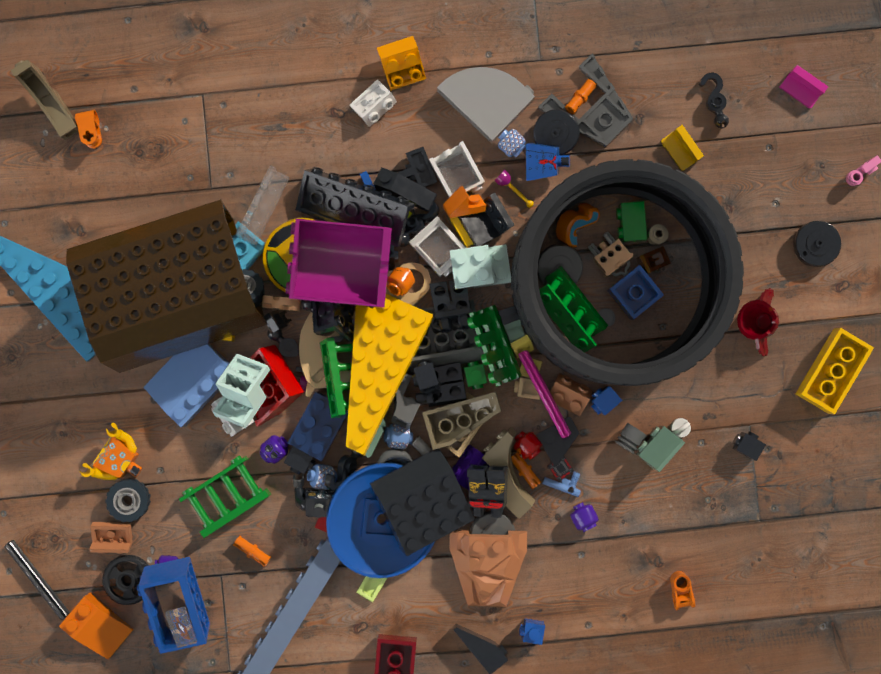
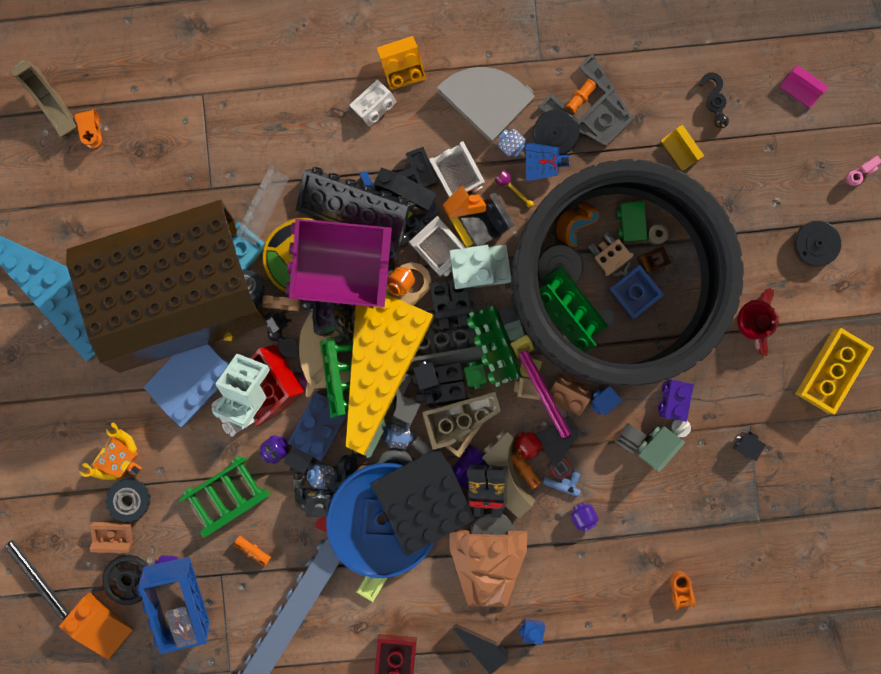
(675, 400): none -> dark purple bracket

